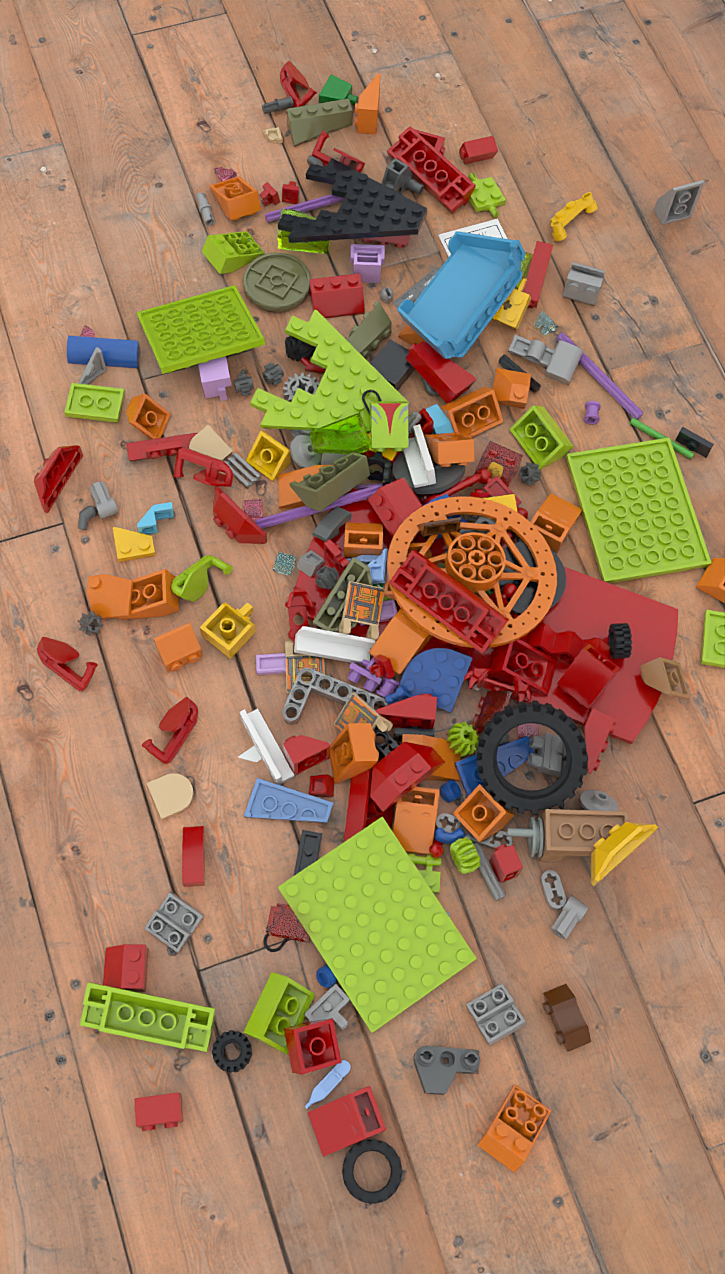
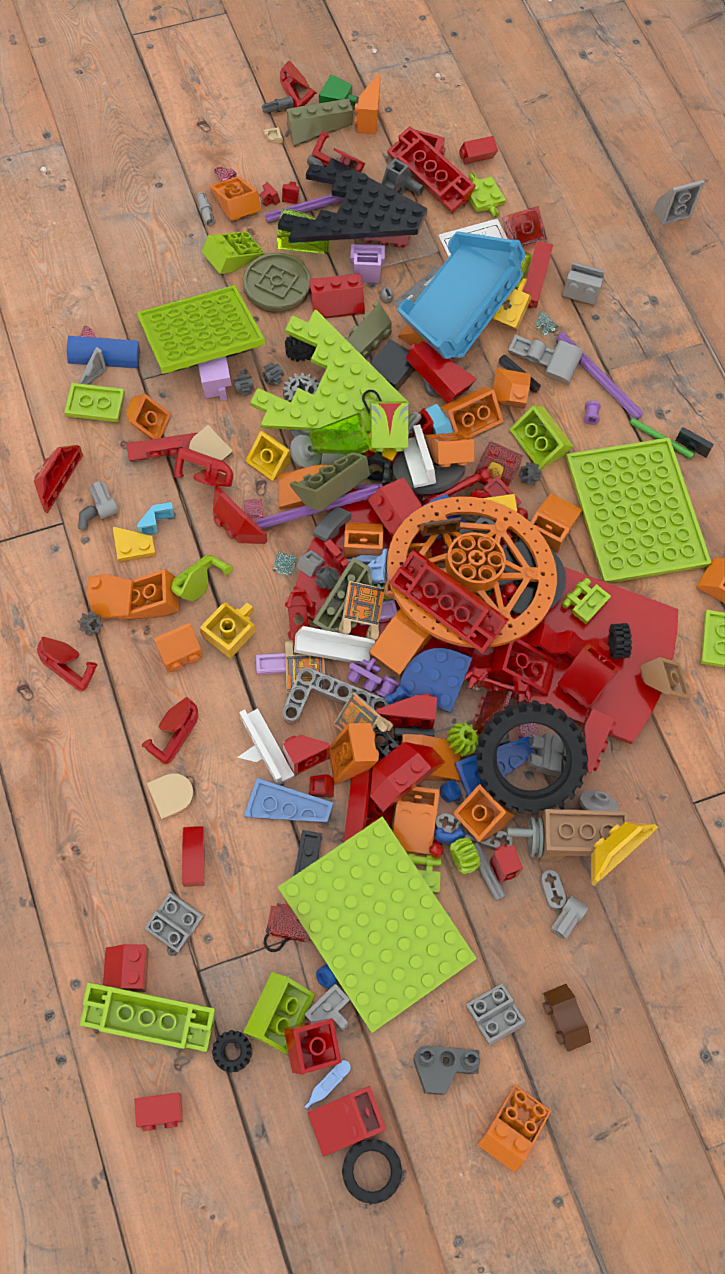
(242, 462): light grey tile -> none
(309, 366): red bar -> none
(382, 667): red tile -> none
(525, 226): none -> clear red slope
(571, 210): yellow plate -> none
(590, 604): none -> lime plate

